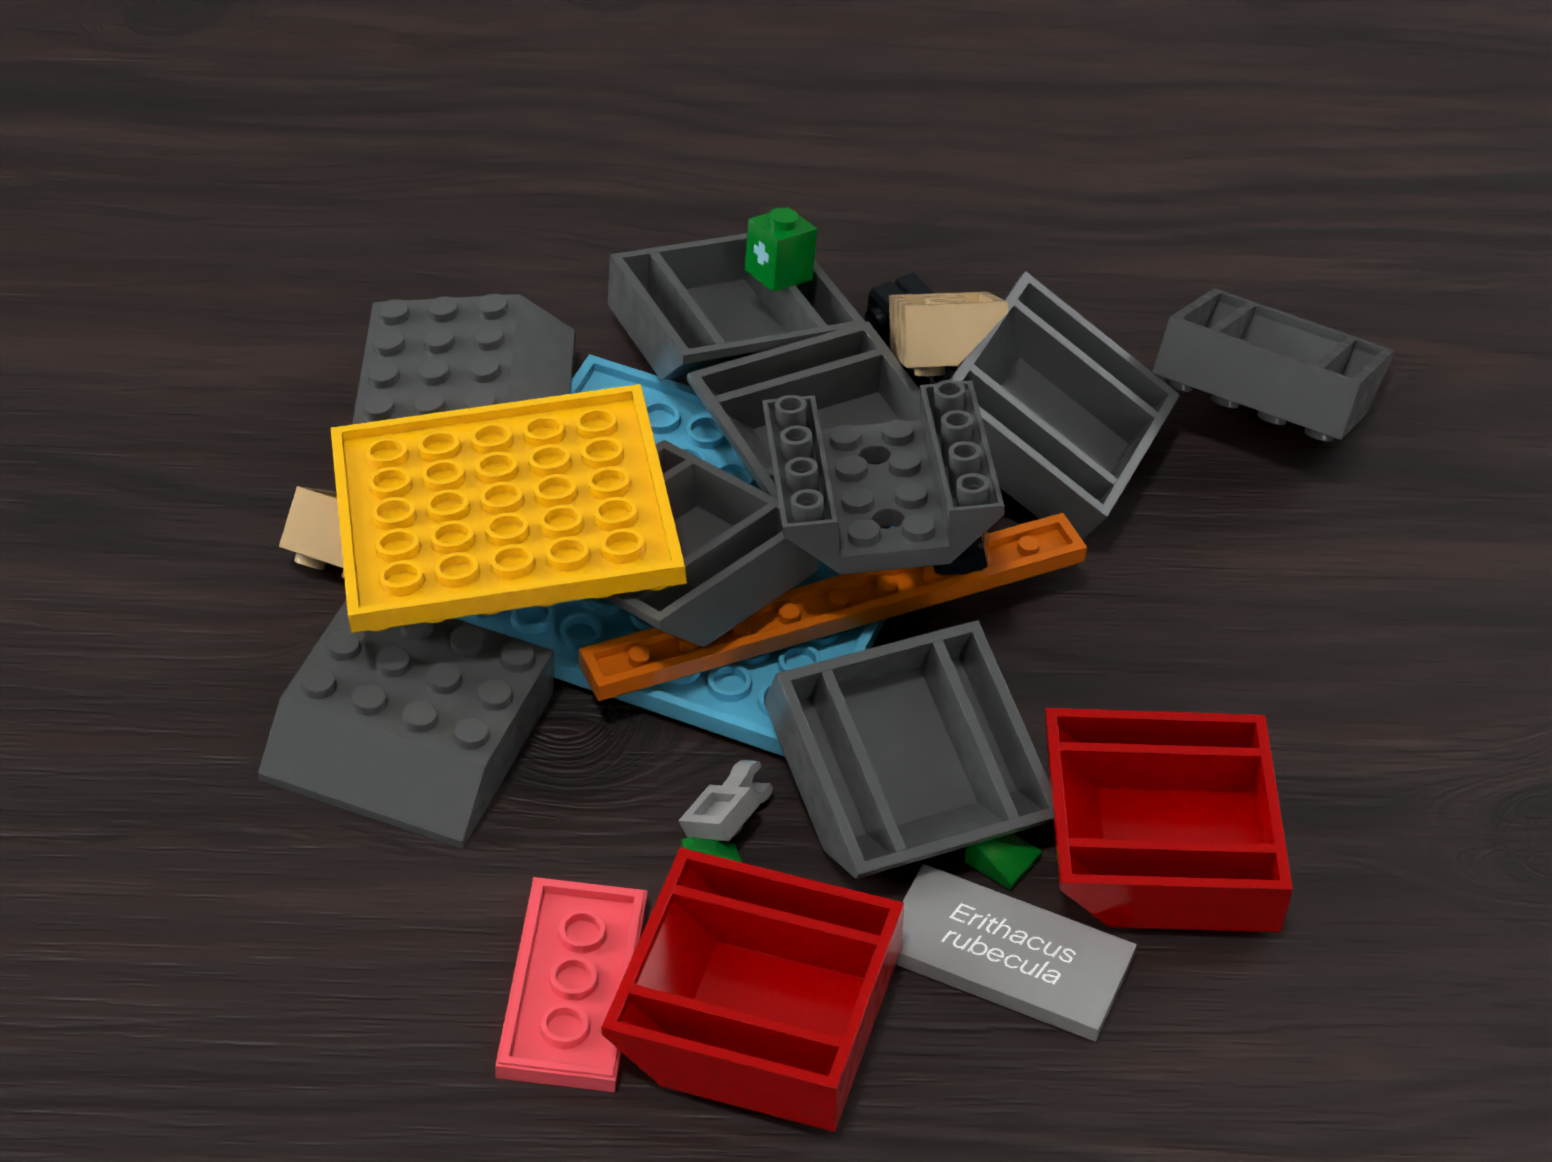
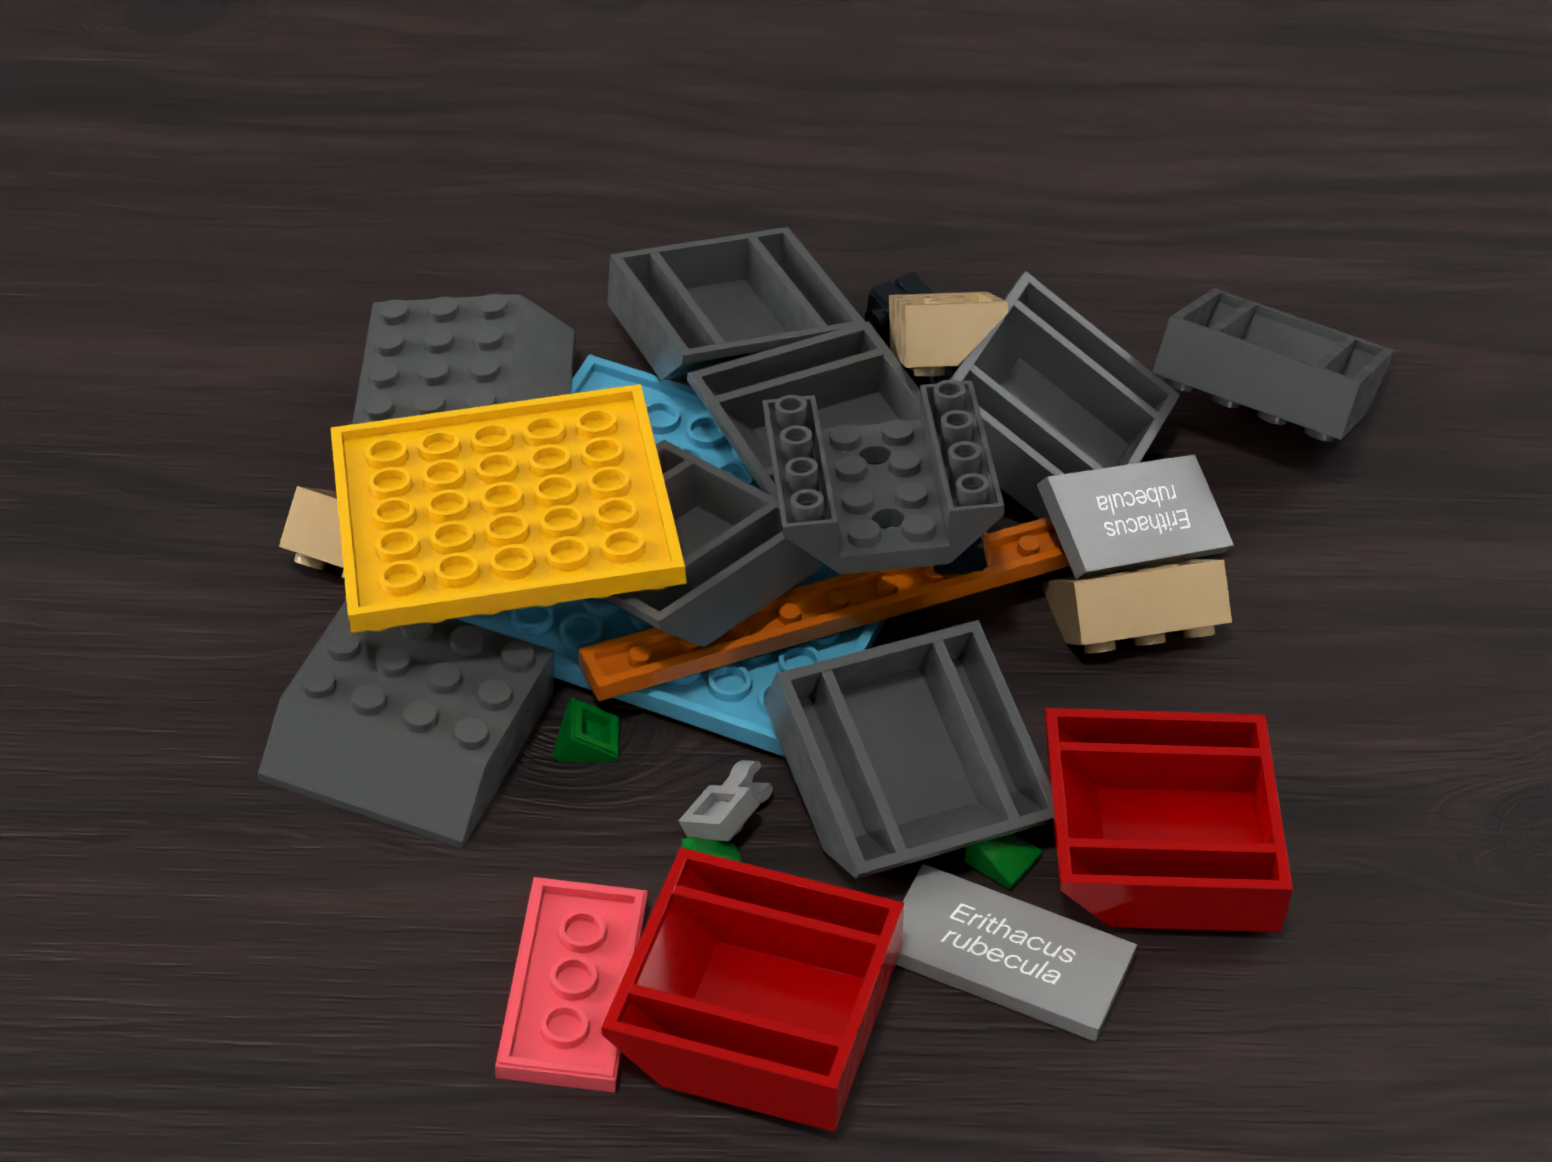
(587, 735): none -> green slope
(780, 249): green brick -> none
(1134, 515): none -> light grey tile
(1140, 604): none -> tan slope

